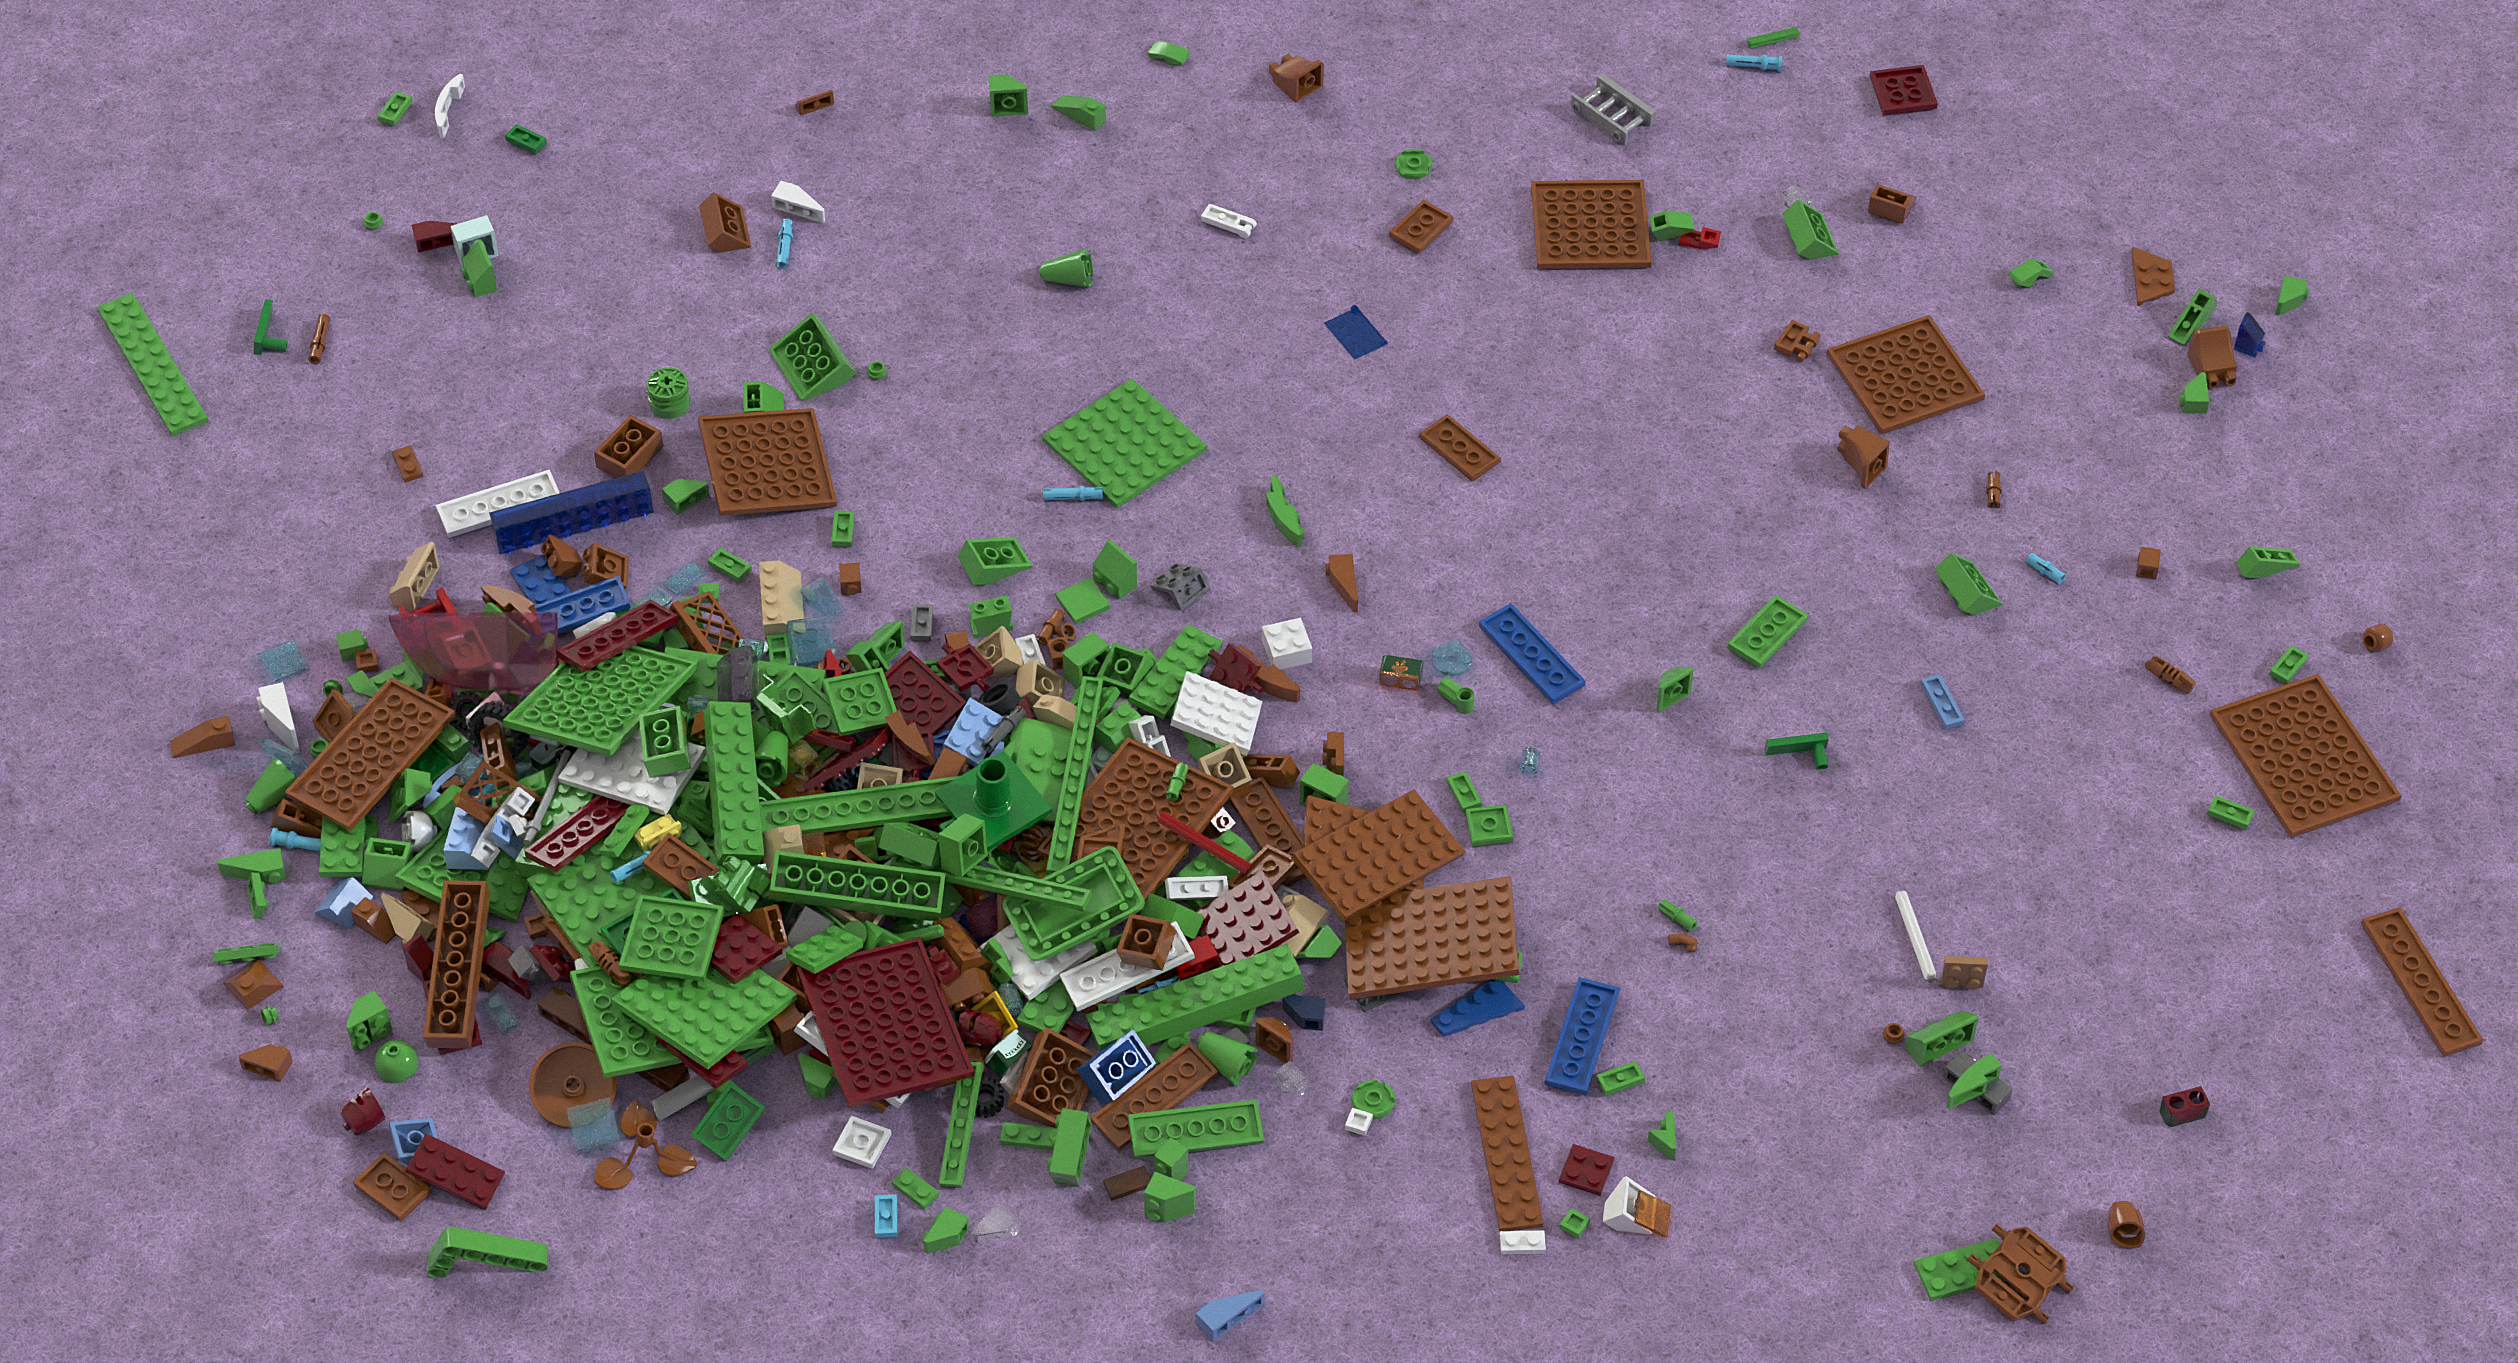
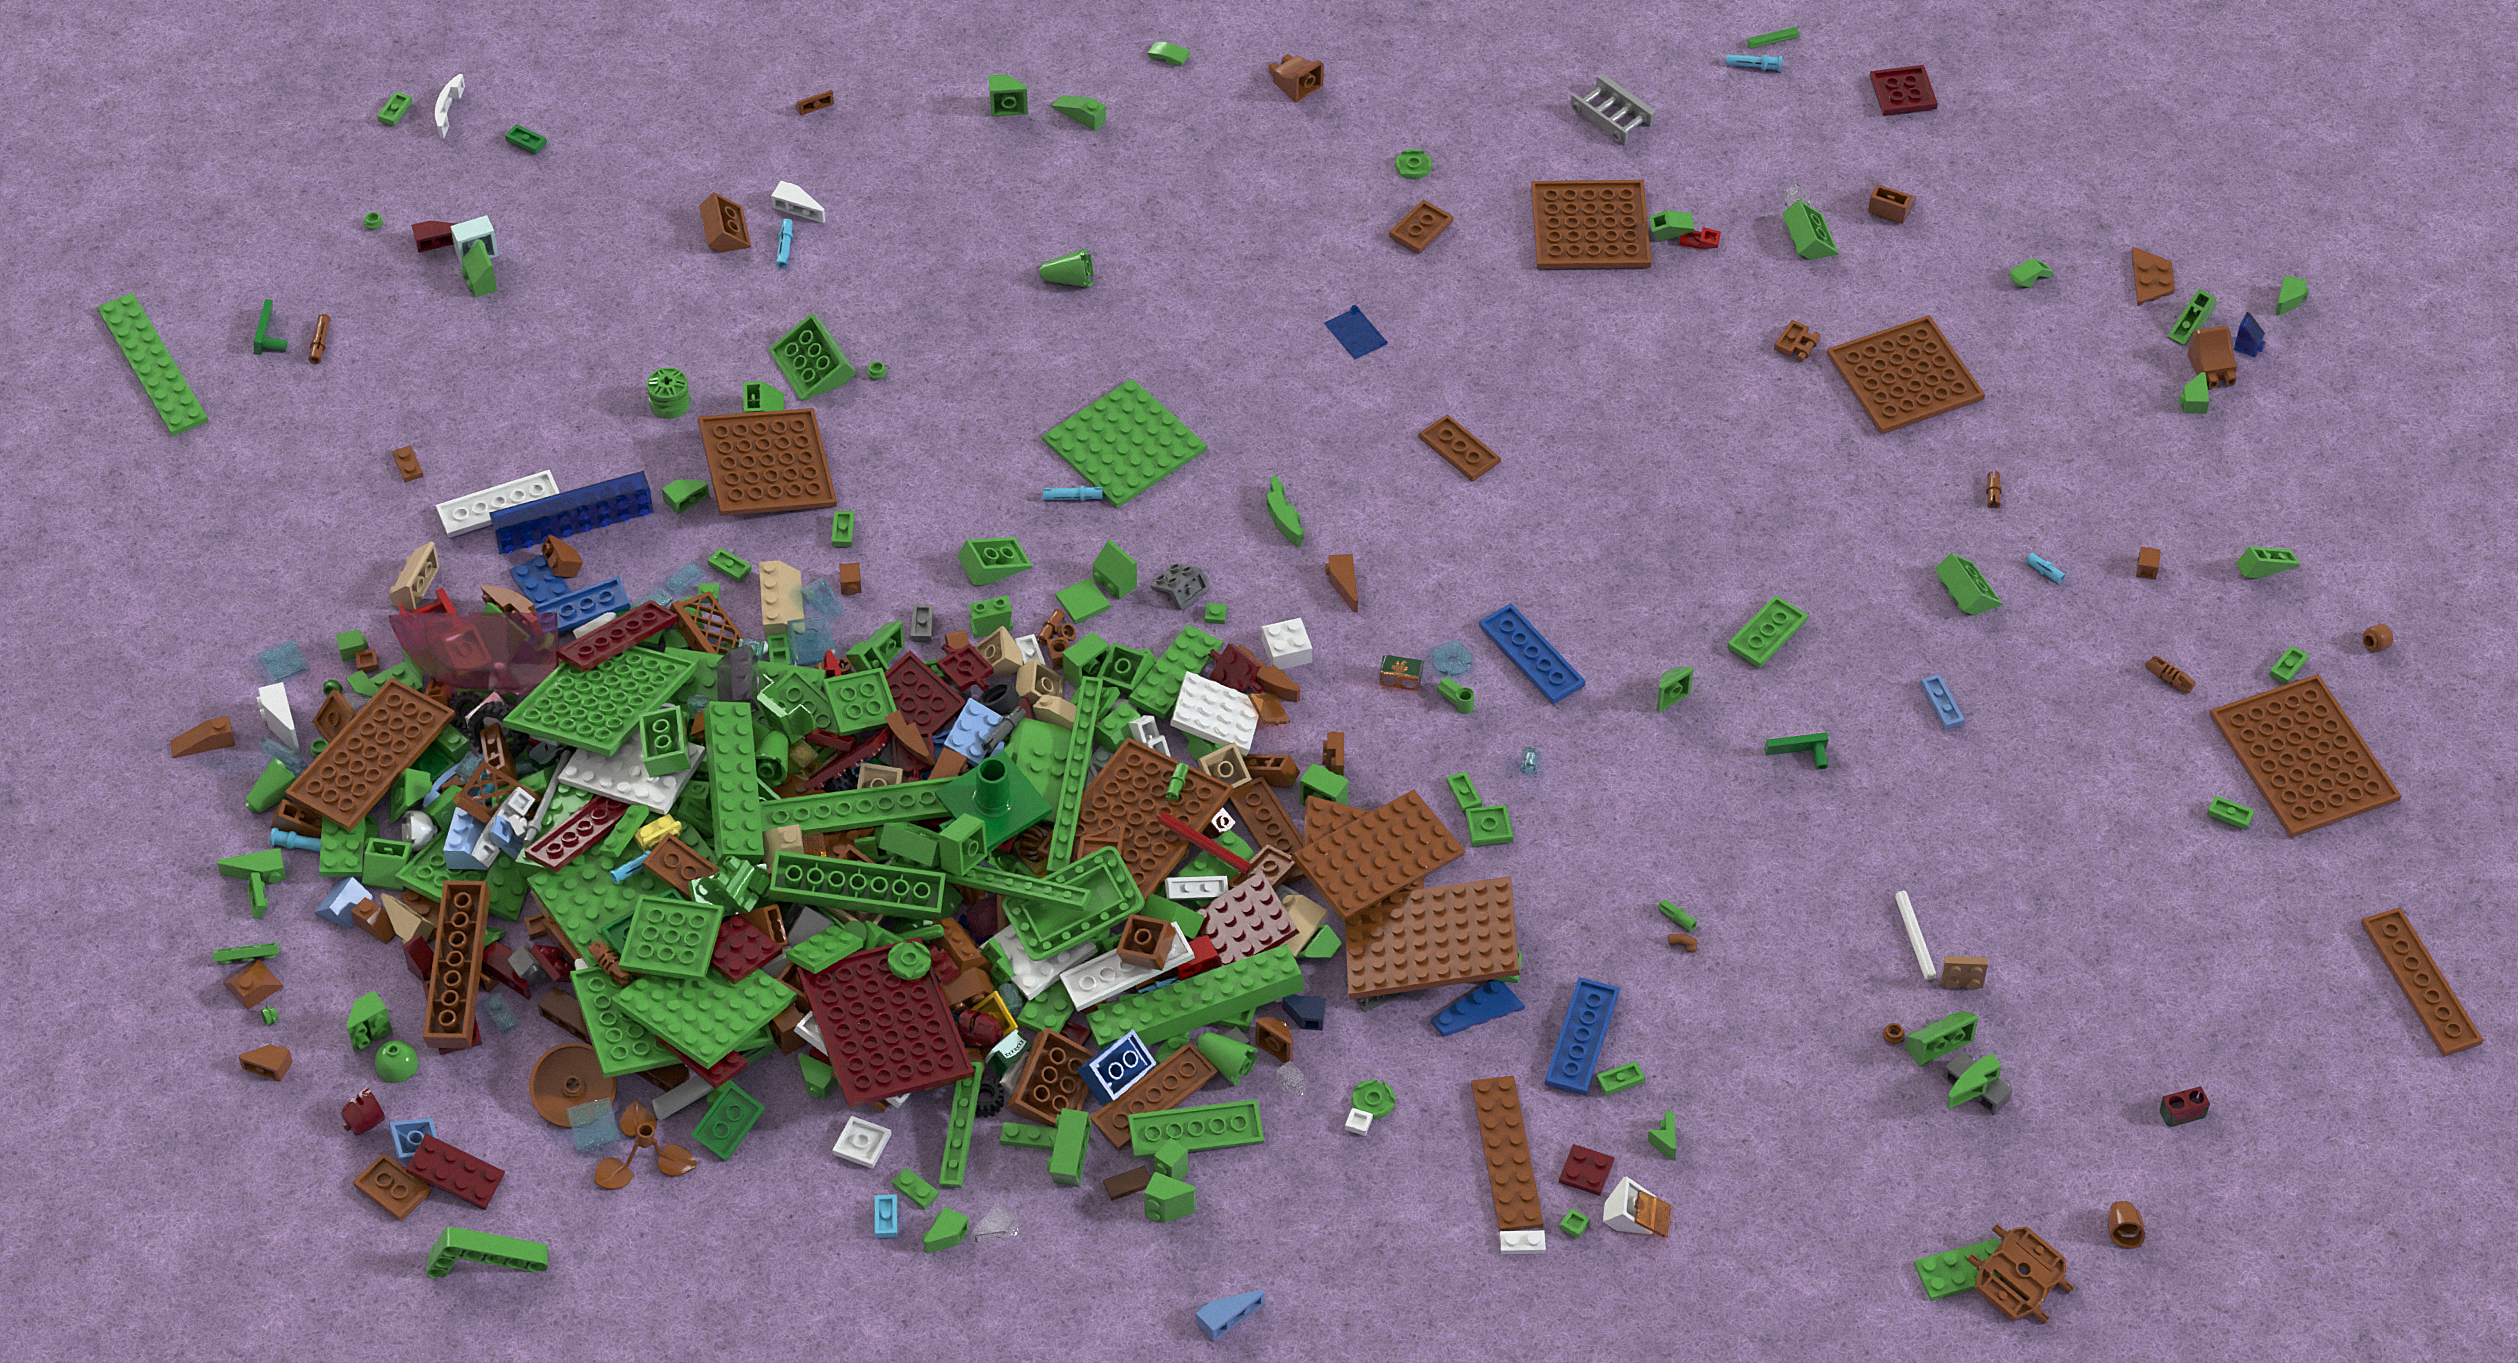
(604, 564): dark orange plate -> none
(628, 448): dark orange brick -> none
(909, 960): none -> bright green tile
(1215, 613): none -> bright green plate
(1228, 220): white plate -> none
(1269, 708): none -> clear orange piece
(1864, 452): dark orange hips -> none

